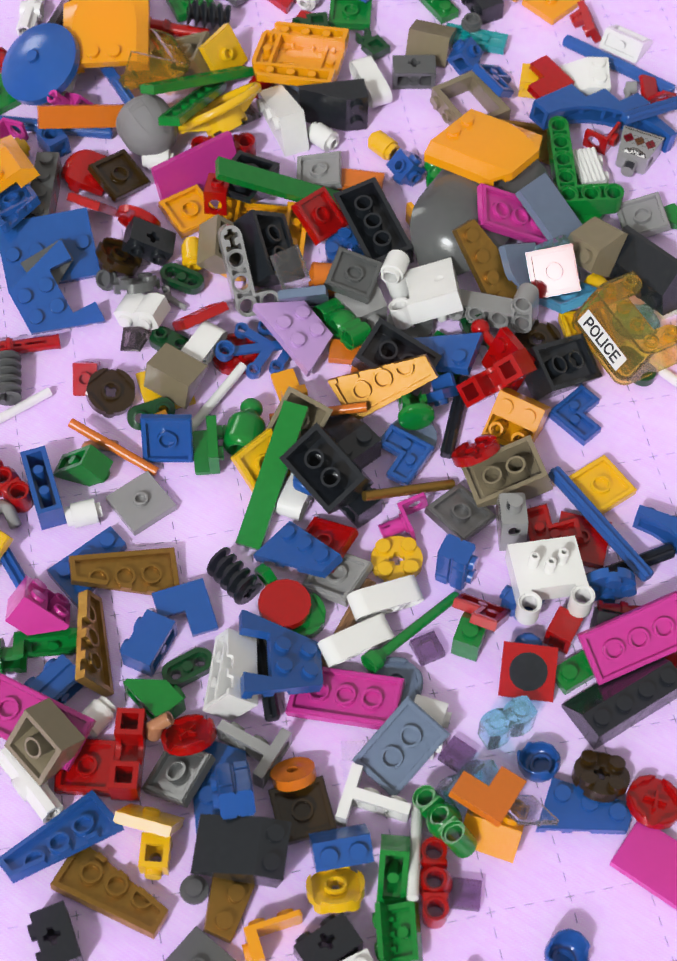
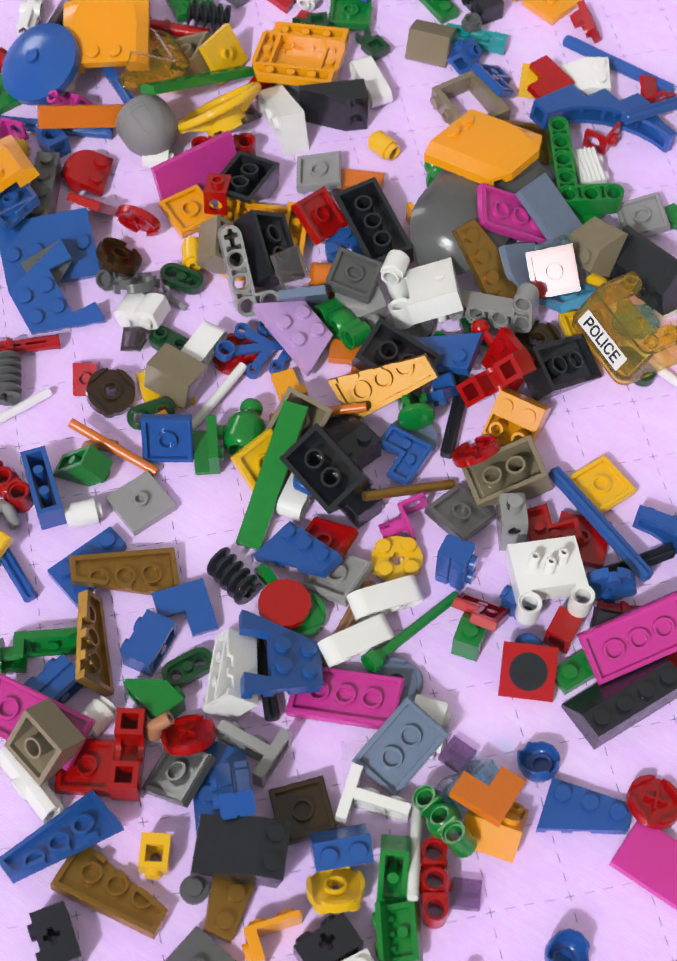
(37, 609): dark pink slope -> none
(119, 175): dark brown plate -> none
(148, 241): black brick -> none
(148, 819): yellow plate -> none
(191, 104): green tile -> none
(200, 315): red tile -> none
(265, 181): green tile -> none
(293, 774): orange piece -> none
(323, 136): white brick -> none
(406, 167): blue brick -> none
(413, 71): dark grey brick -> none
(427, 648): clear purple tile -> none
(501, 724): clear light blue brick -> none
(529, 811): clear piece -> none
(572, 417): blue tile -> none
(612, 767): dark brown plate -> none
(625, 43): white tile -> none
(630, 88): light grey hand -> none
(637, 151): light grey torso -> none

